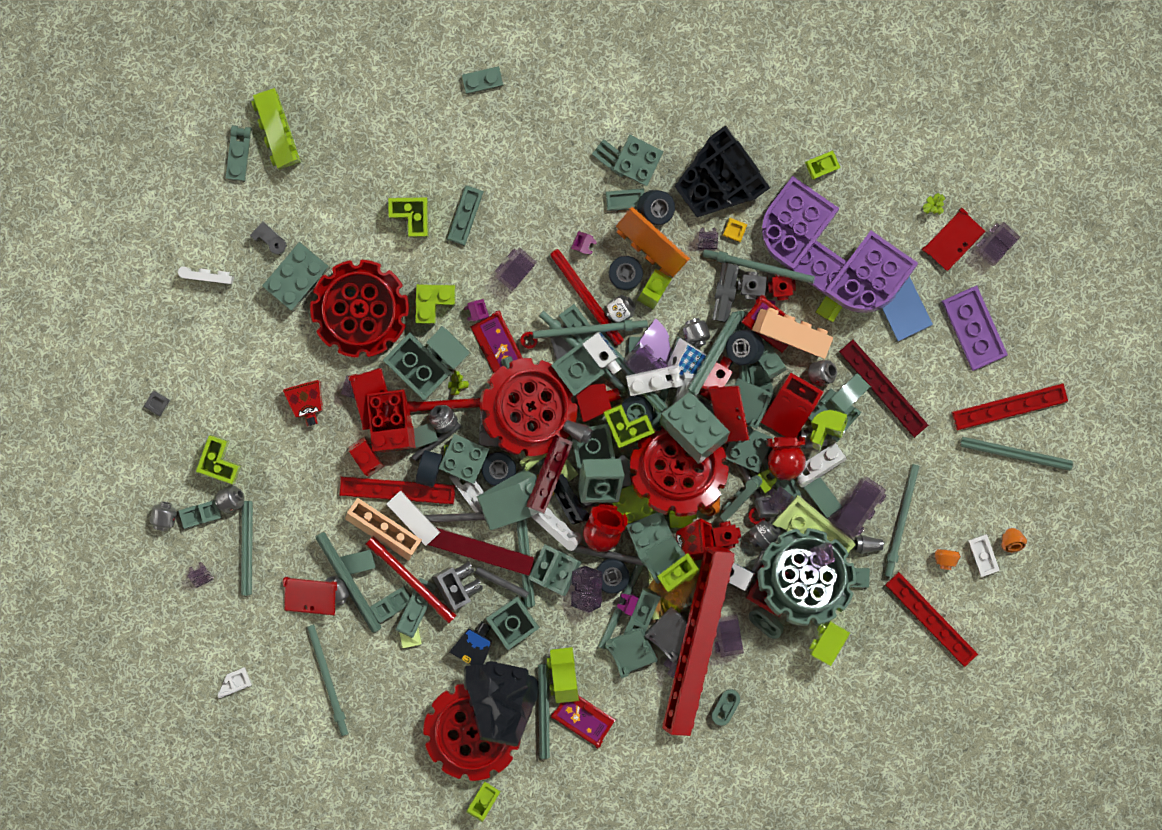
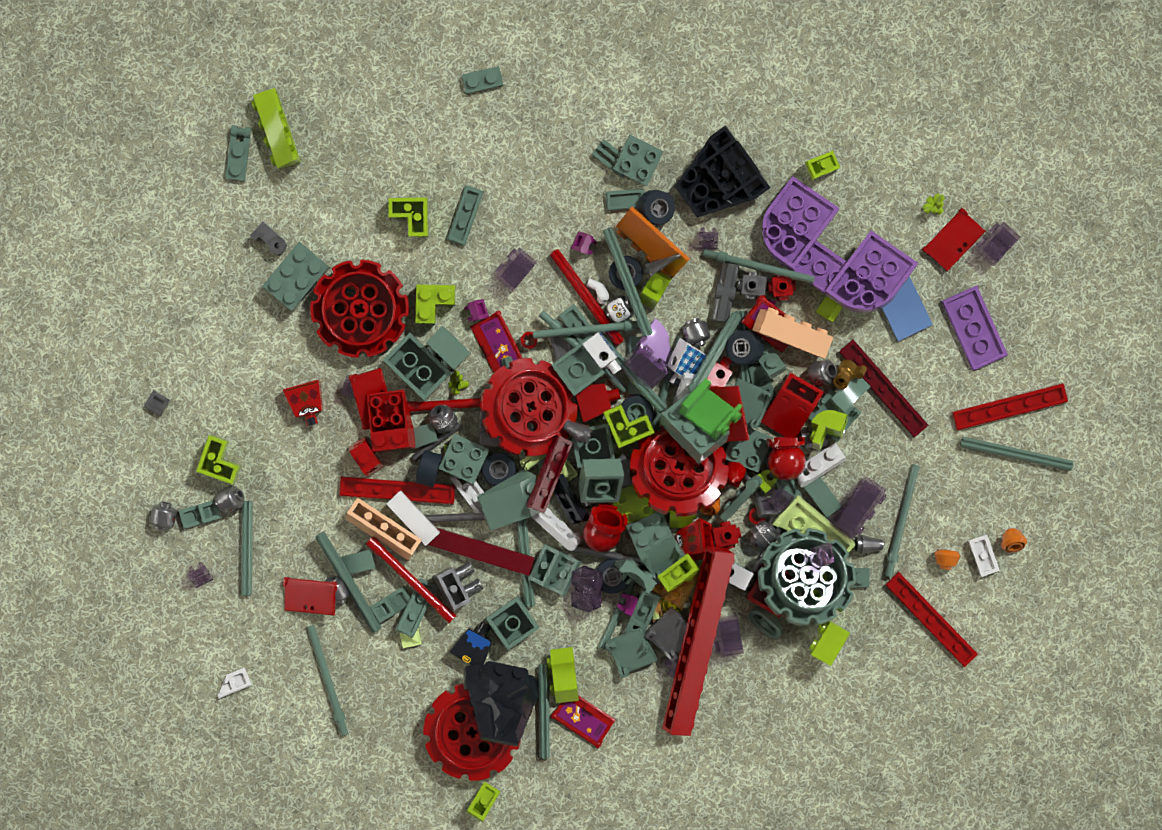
(204, 275): white plate -> none
(501, 582): flat silver bar -> none
(600, 289): none -> white arm
(627, 281): none -> sand green axle
(631, 569): none -> sand green piece
(654, 380): white plate -> none
(657, 265): none -> flat silver piece
(709, 411): none -> bright green panel
(726, 707): sand green plate -> none
(735, 230): yellow tile -> none
(736, 473): none -> red plate
(847, 372): none -> pearl gold piece

